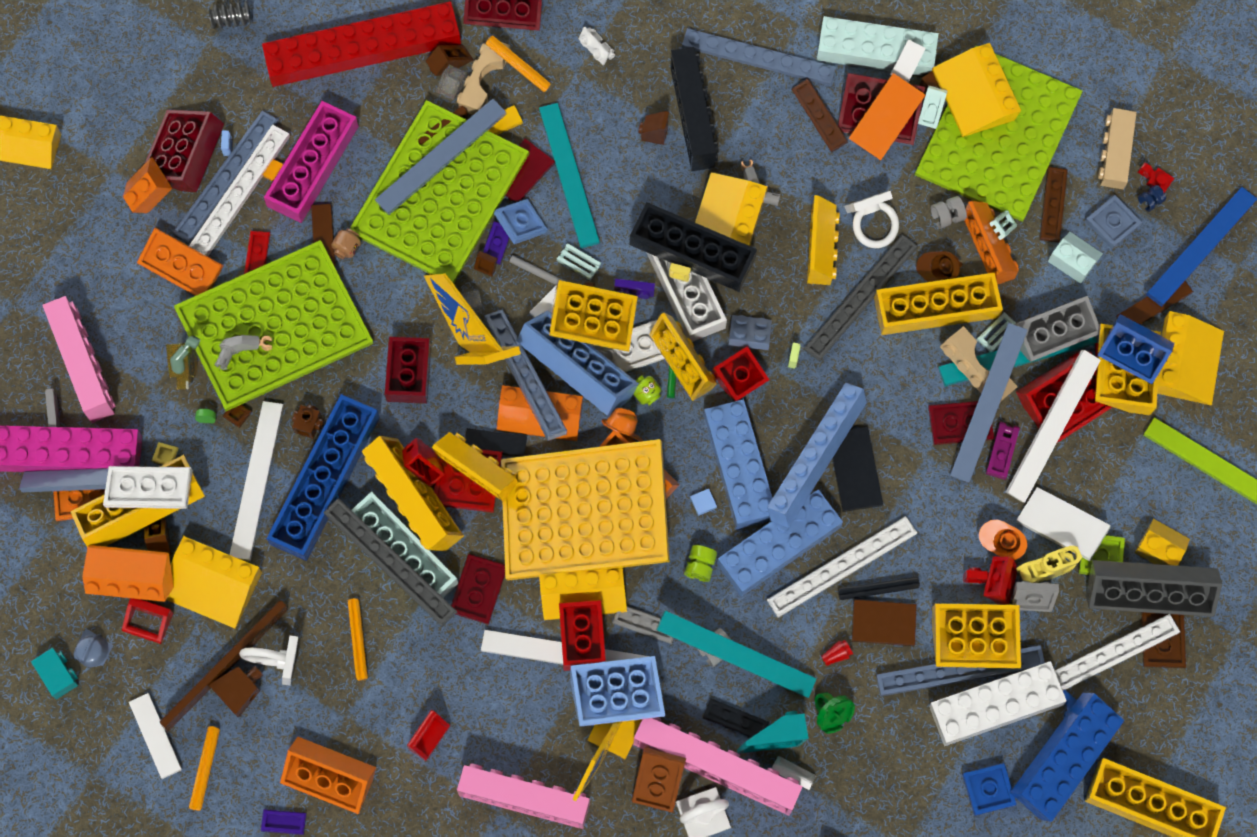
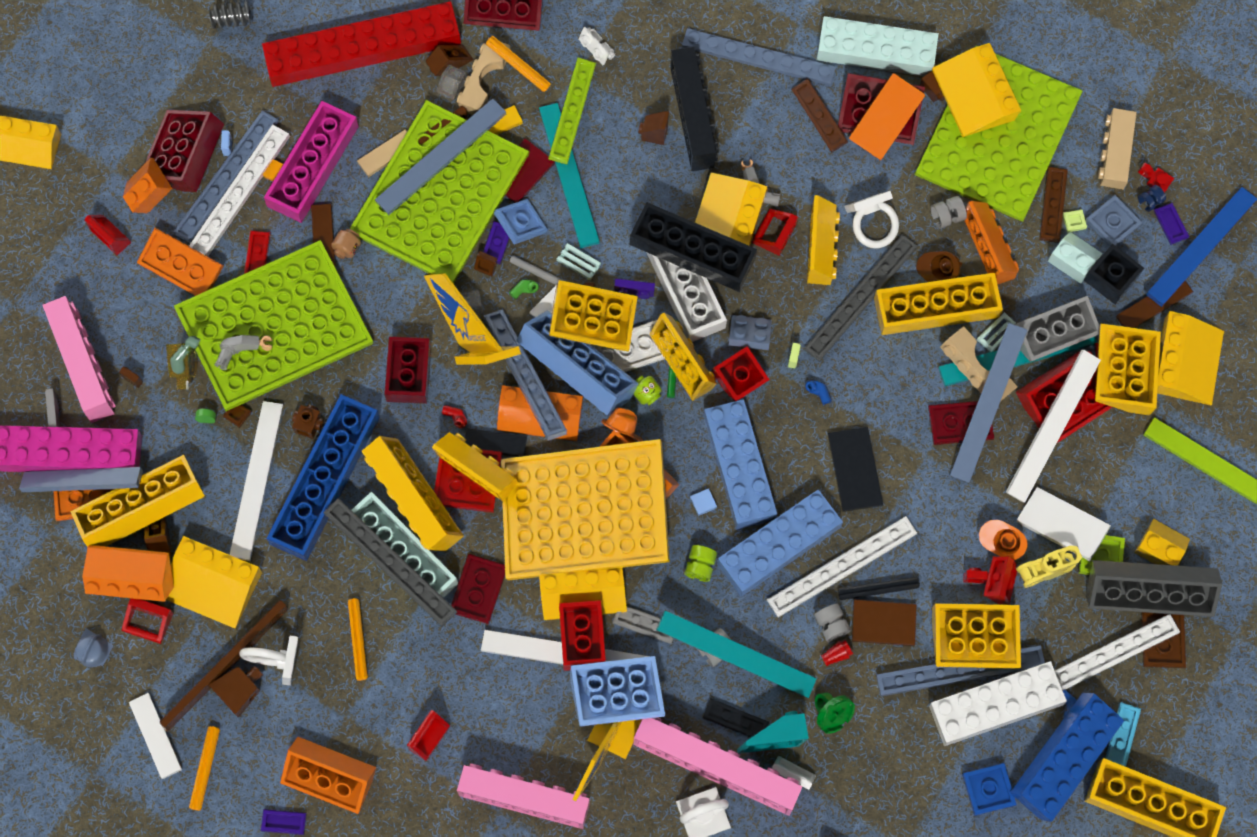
(55, 673): teal brick -> none
(107, 233): none -> red tile
(131, 377): none -> reddish brown tile
(147, 487): white tile -> none
(164, 453): light yellow tile -> none
(381, 155): none -> tan tile
(417, 457): red torso -> none
(457, 415): none -> red arm
(524, 286): none -> bright green arm
(572, 111): none -> lime tile
(658, 779): dark orange tile -> none
(679, 272): light yellow tile -> none
(776, 248): none -> red tile
(816, 455): medium blue brick -> none
(818, 389): none -> blue arm
(835, 626): none -> light grey wheel
(908, 60): white tile -> none
(932, 107): light aqua plate -> none
(999, 227): light aqua tile -> none
(1002, 451): magenta plate -> none
(1035, 596): light grey plate -> none
(1074, 220): none -> yellowish green tile
(1113, 274): none -> black brick
(1121, 742): none -> medium azure tile
(1136, 349): blue slope -> none
(1171, 223): none -> dark purple tile

